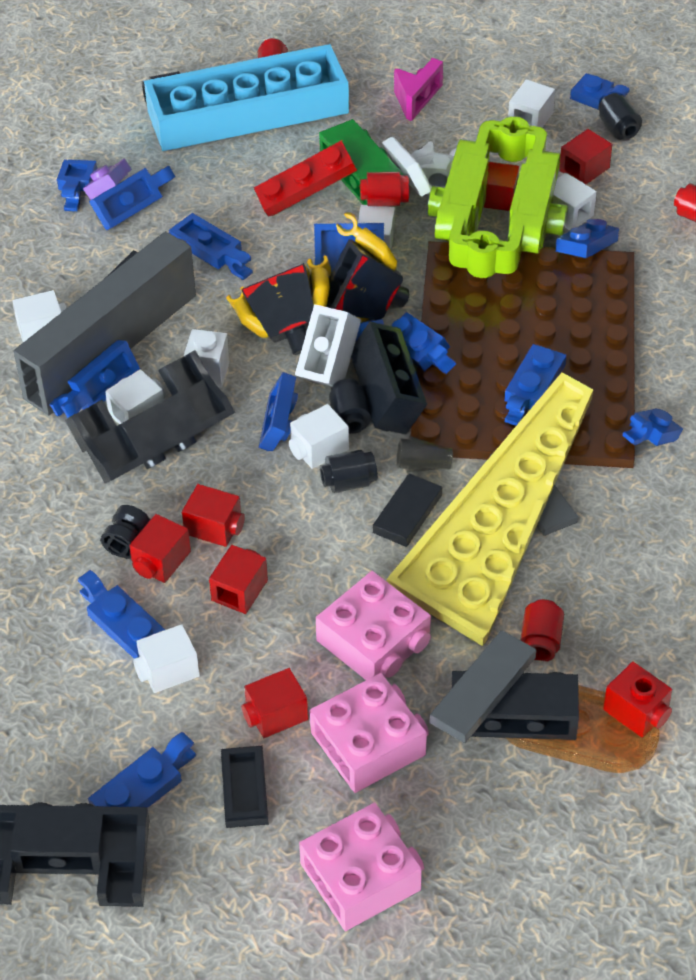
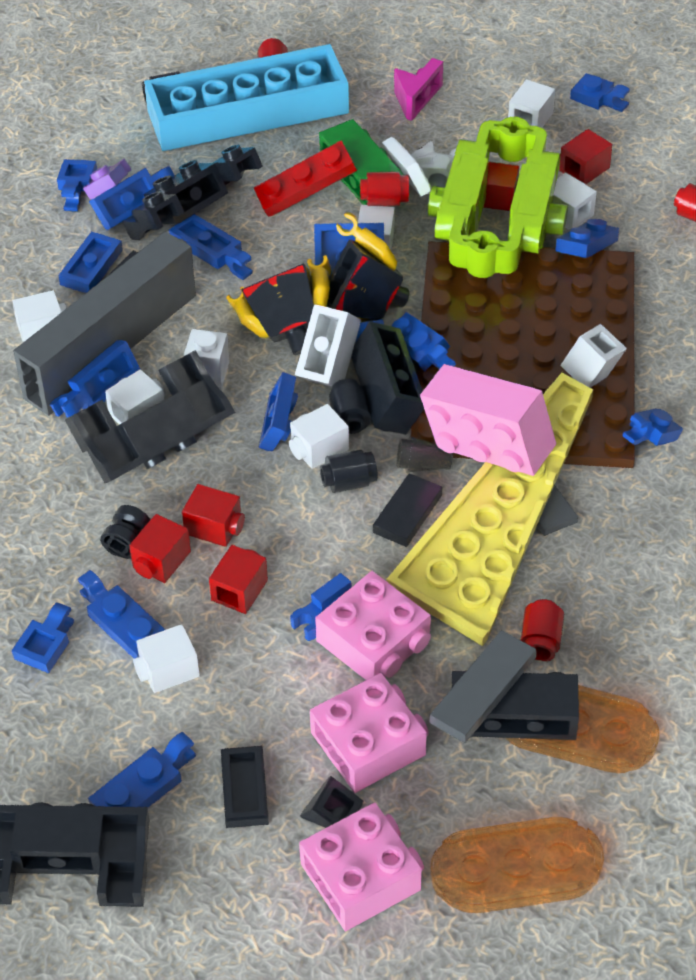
(44, 643): none -> blue plate
(90, 262): none -> blue plate
(190, 190): none -> black bracket
(275, 703): red brick -> none
(320, 600): none -> blue plate
(331, 804): none -> black slope
(489, 419): none -> bright pink brick
(516, 865): none -> clear orange tile
(531, 381): blue plate -> none
(593, 356): none -> white brick
(619, 116): black brick -> none
(638, 700): red brick -> none

